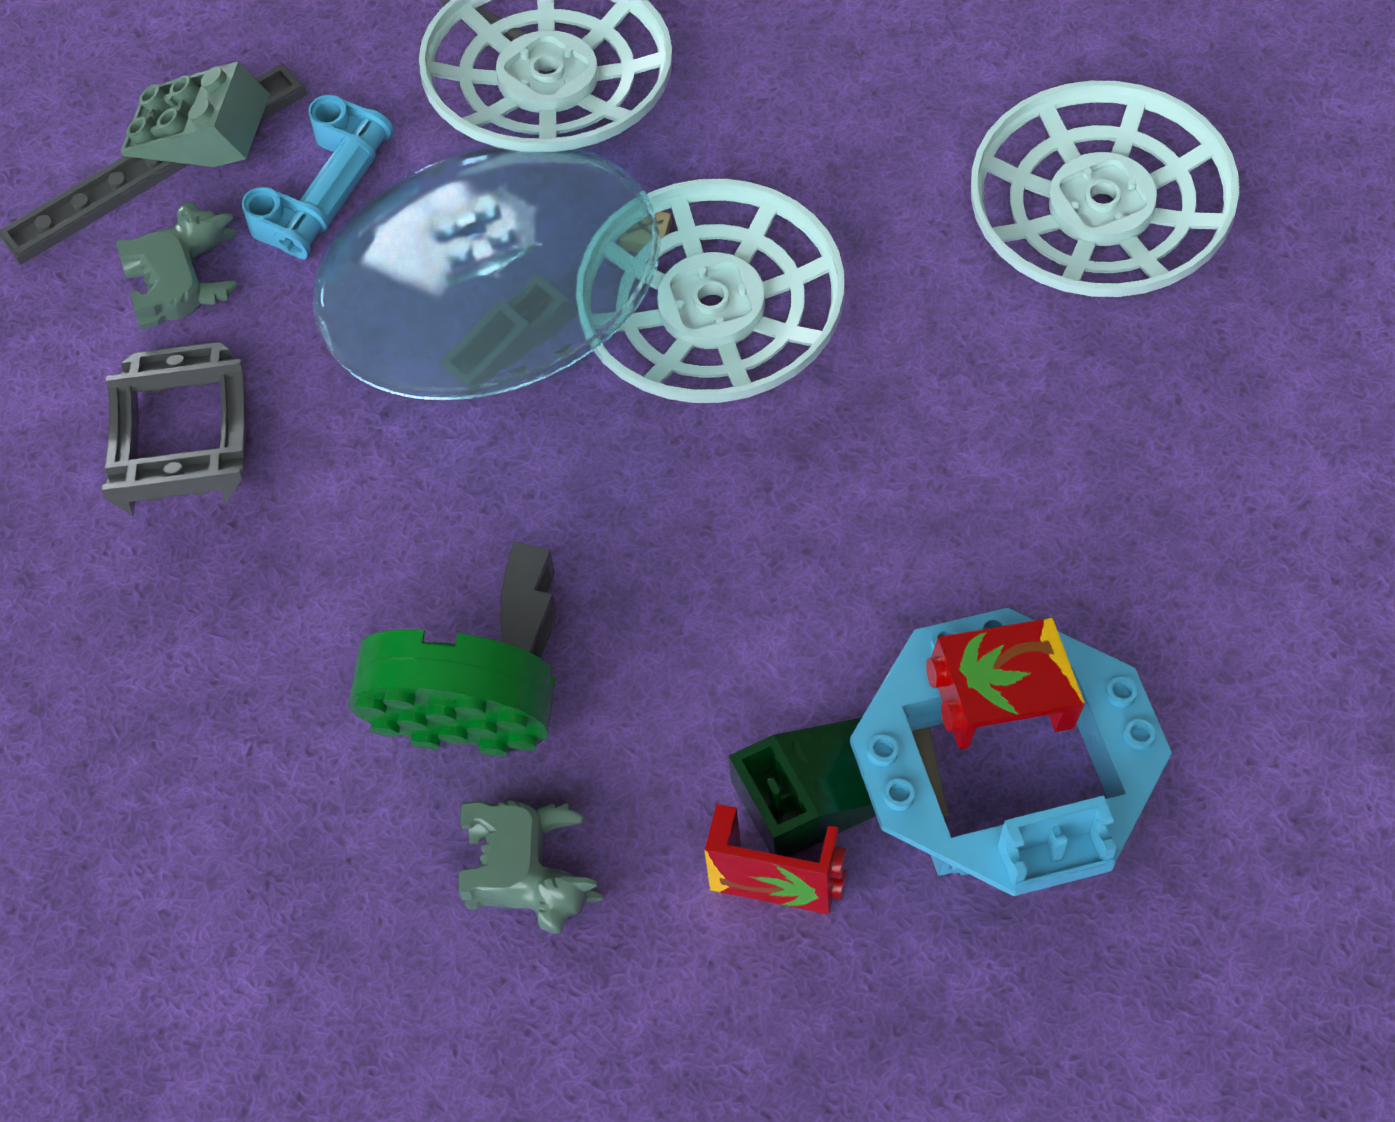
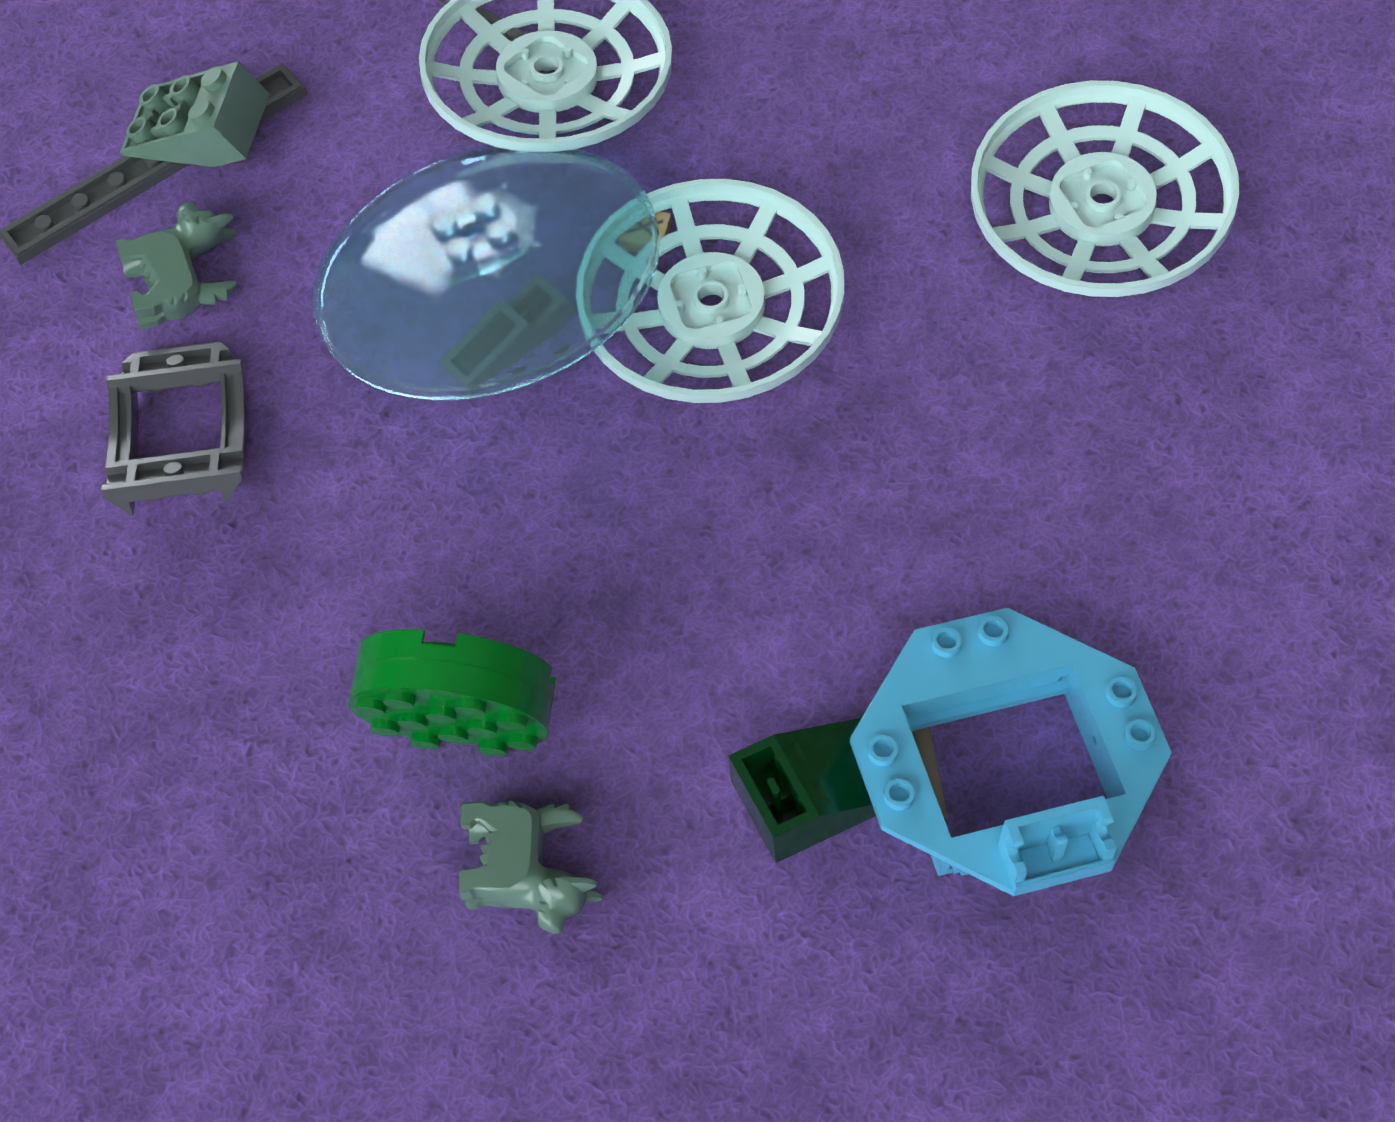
(353, 138): medium azure piece -> none
(525, 604): dark grey slope -> none
(769, 875): red panel -> none
(1004, 678): red panel -> none

